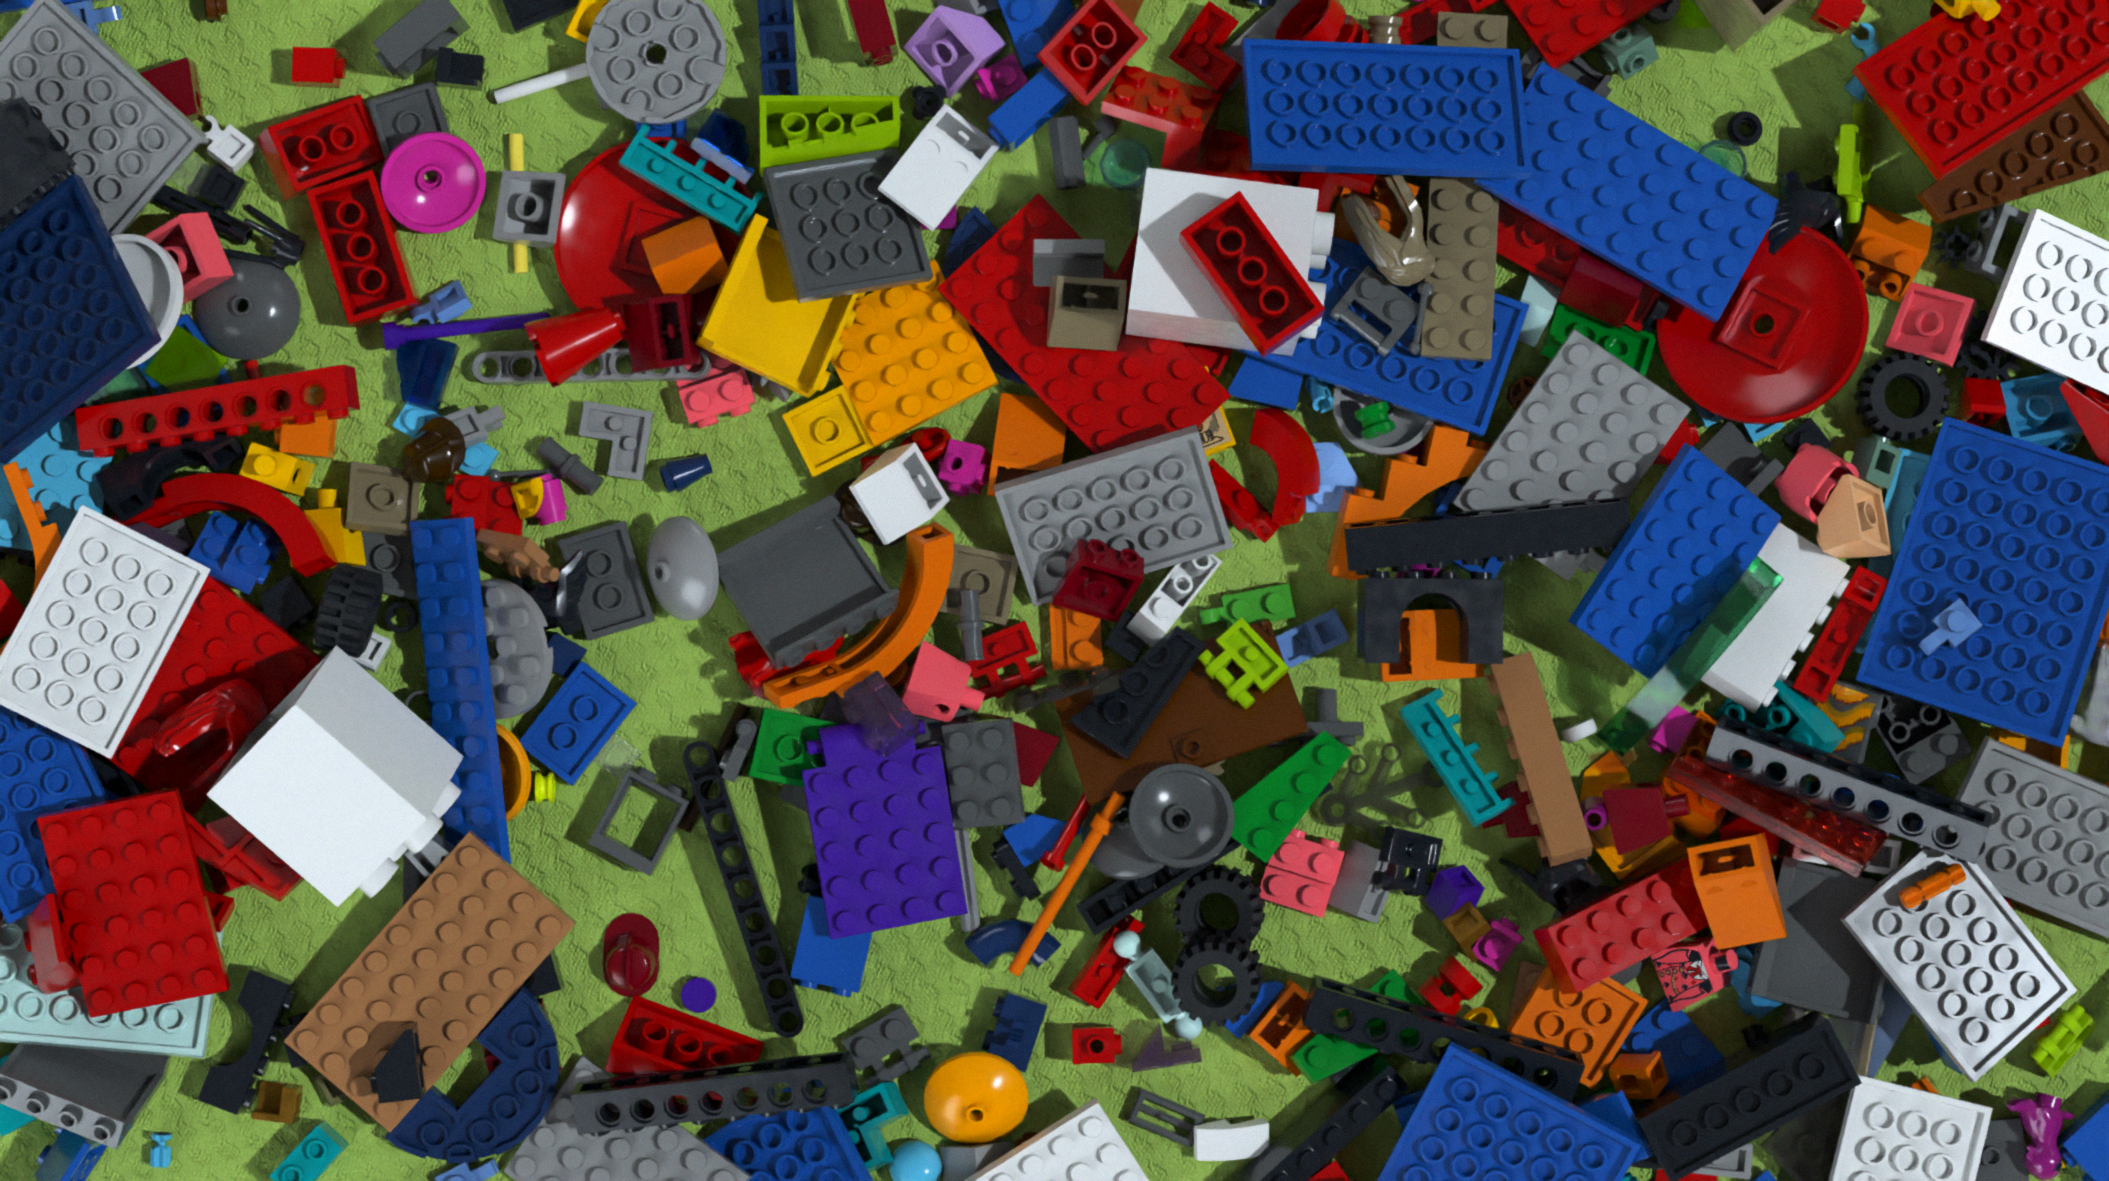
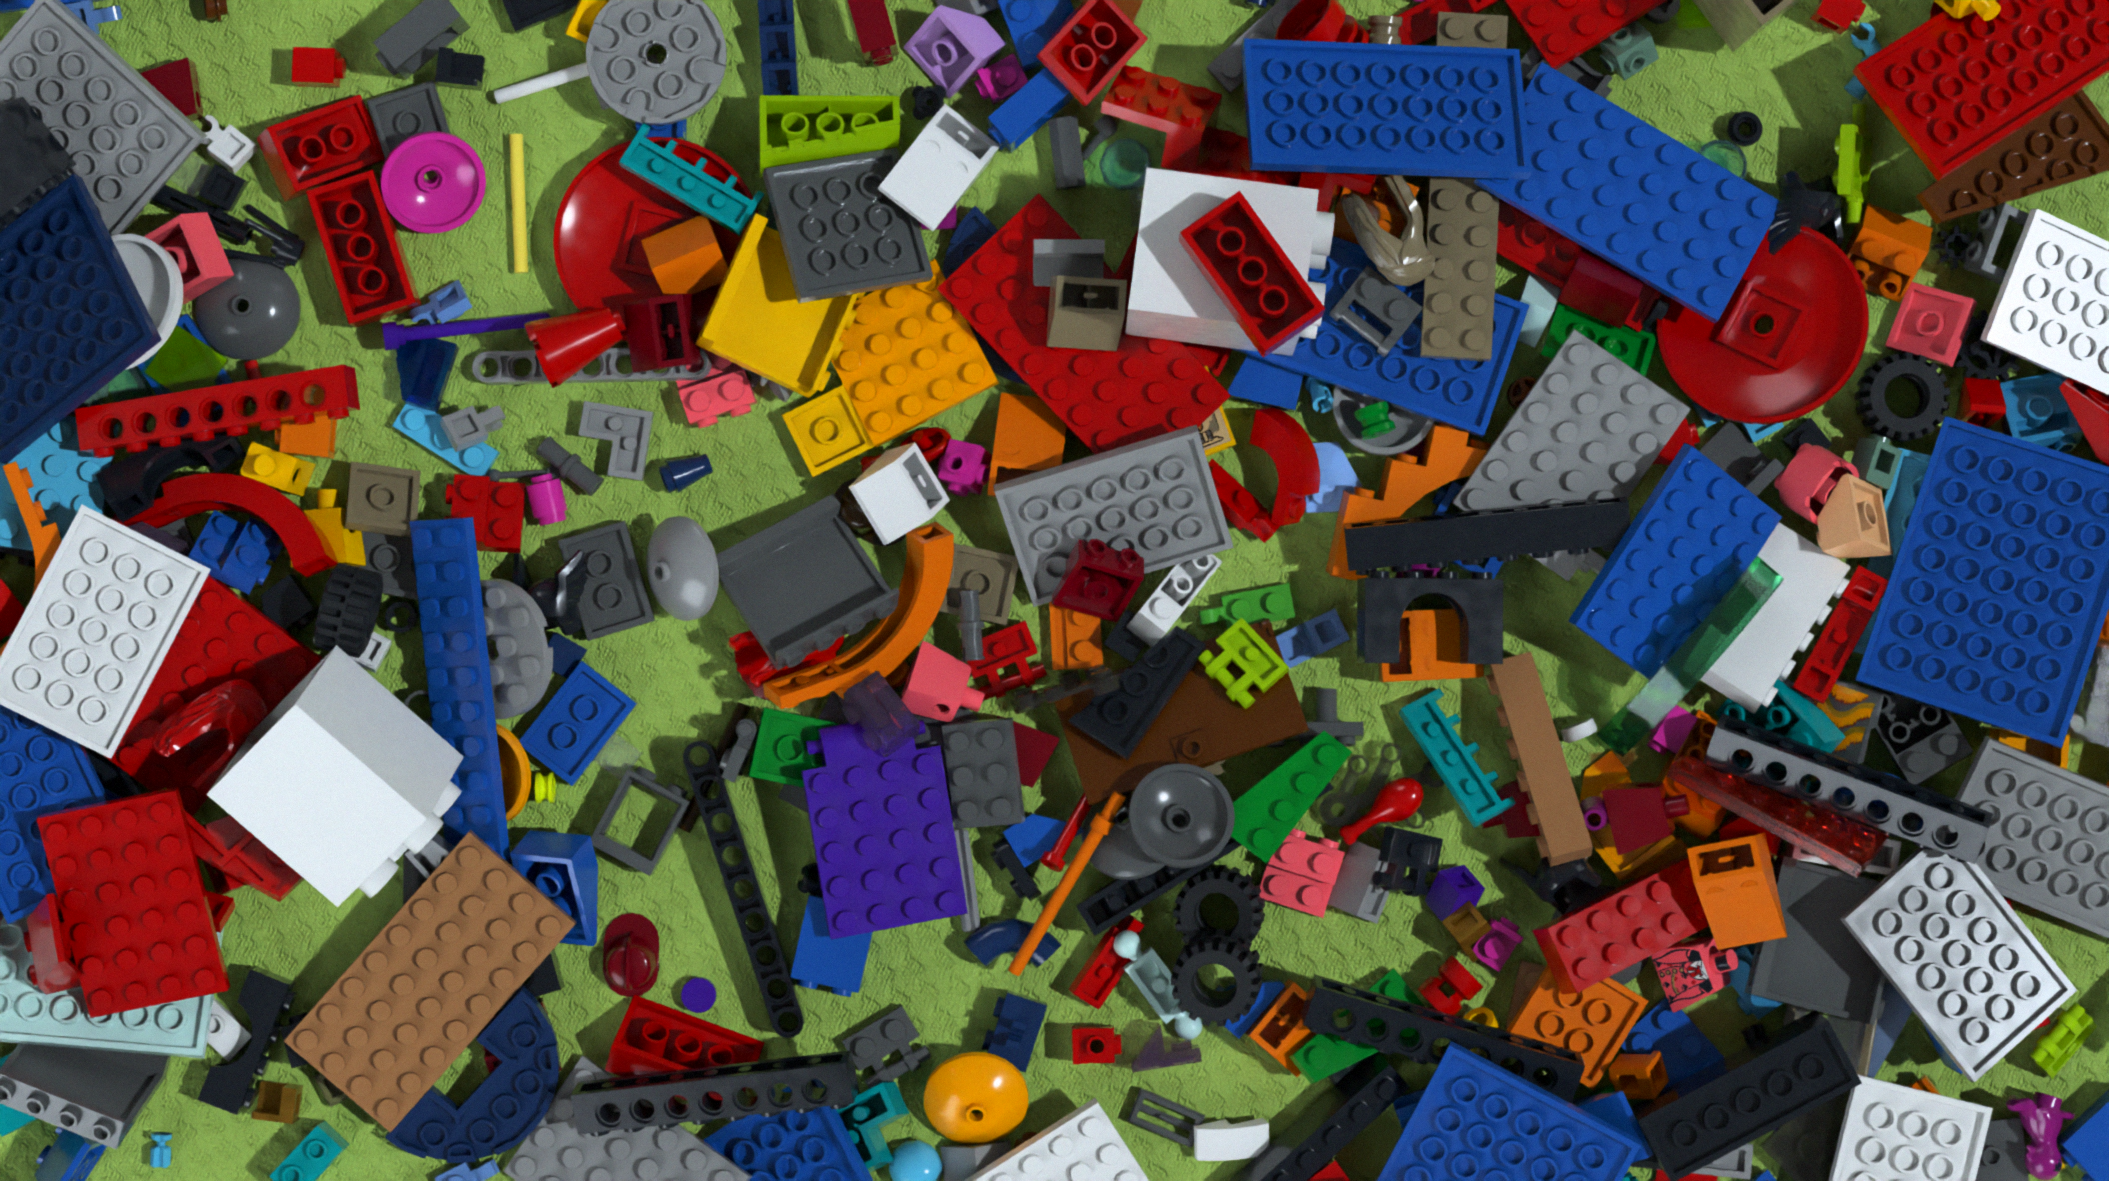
(226, 1032): none -> white plate
(400, 1071): black slope -> none
(434, 452): dark brown piece -> none
(517, 555): medium nougat plate -> none
(528, 497): yellow tile -> none
(529, 208): light grey slope -> none
(567, 873): none -> blue slope
(724, 144): clear blue wing -> none
(1200, 46): red plate -> none
(1394, 803): none -> red piece
(1425, 289): dark grey hinge -> none
(1932, 885): orange axle -> none
(1952, 625): medium blue plate -> none

